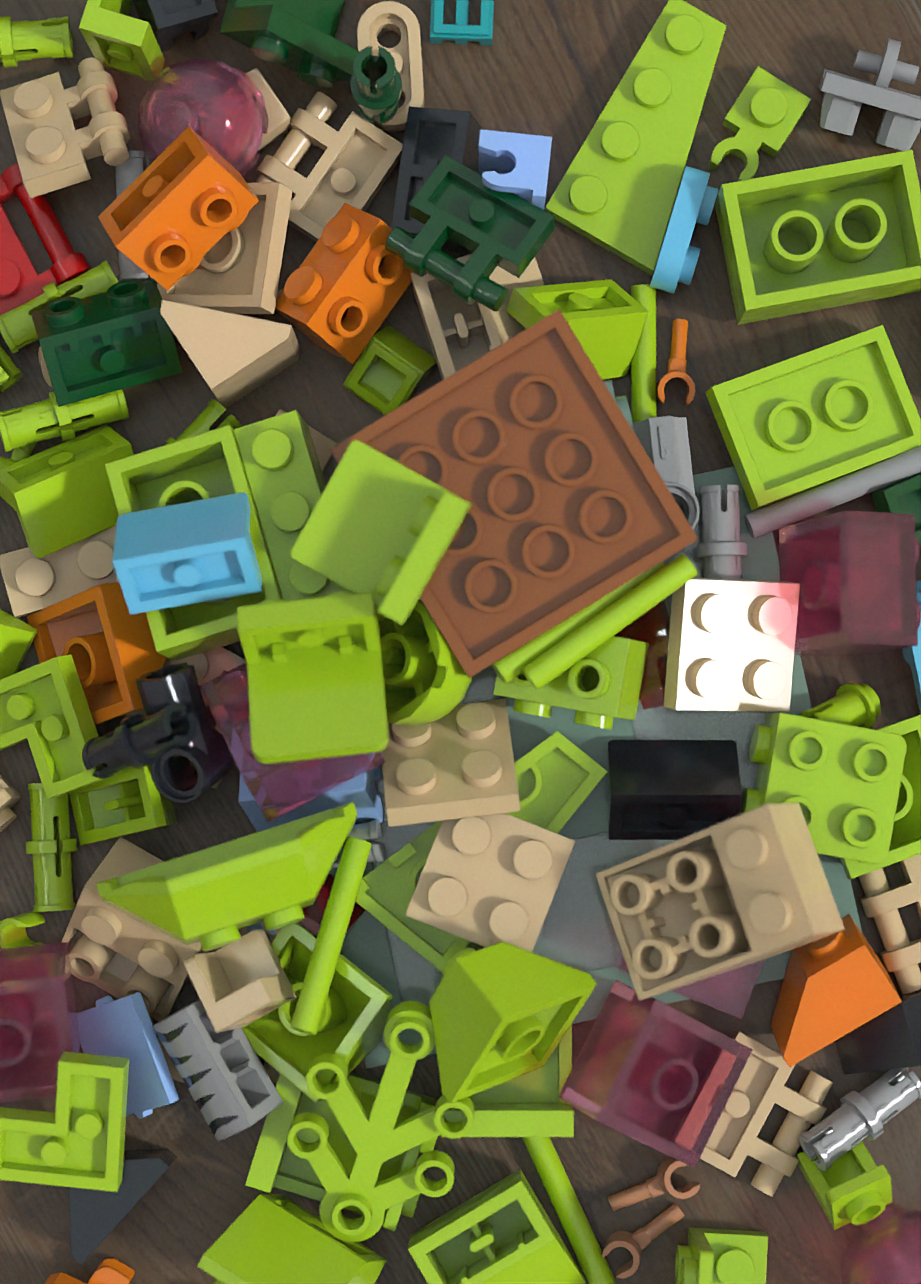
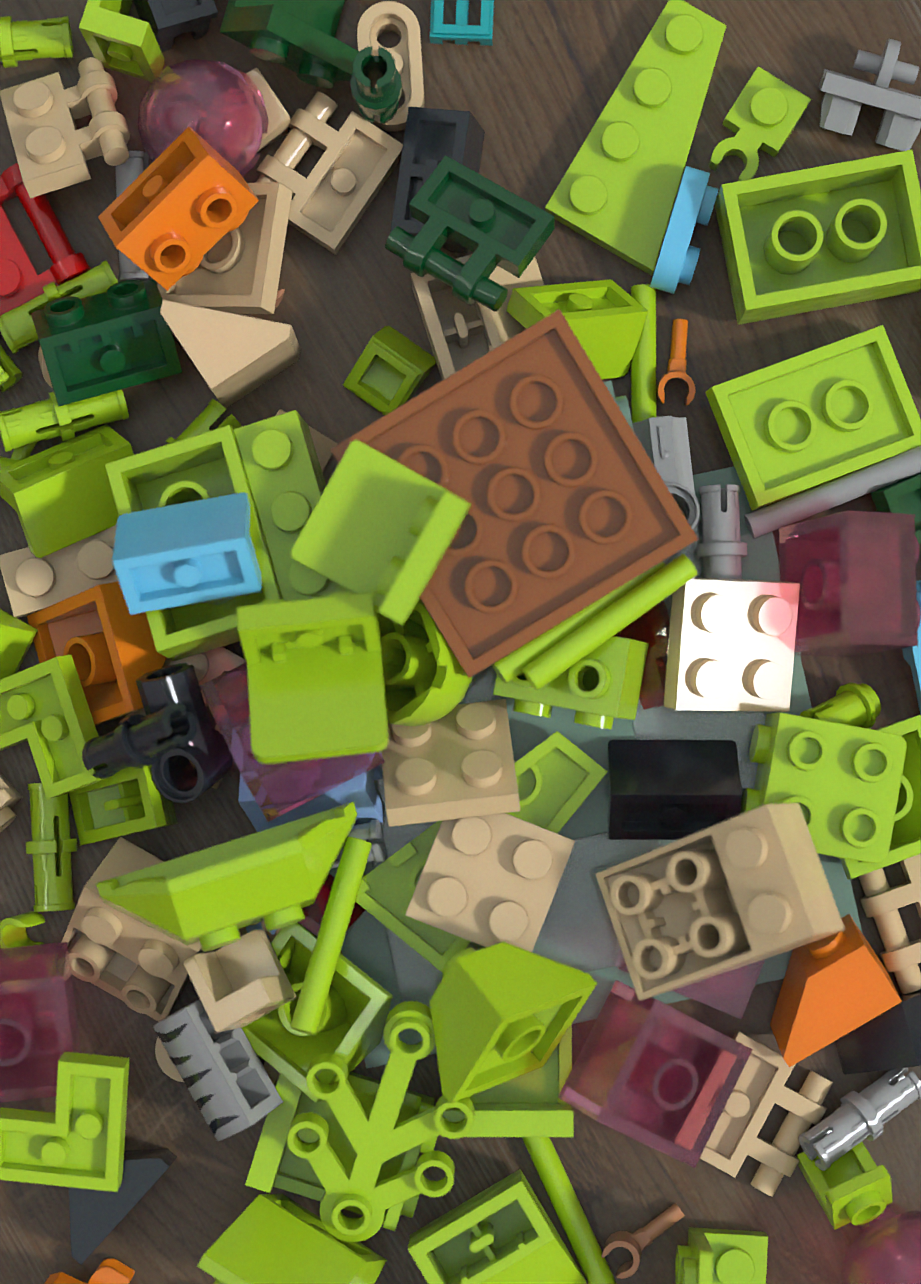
(126, 1031): light blue piece -> none
(345, 284): orange brick -> none
(515, 164): light blue hinge -> none
(654, 1187): nougat hand -> none

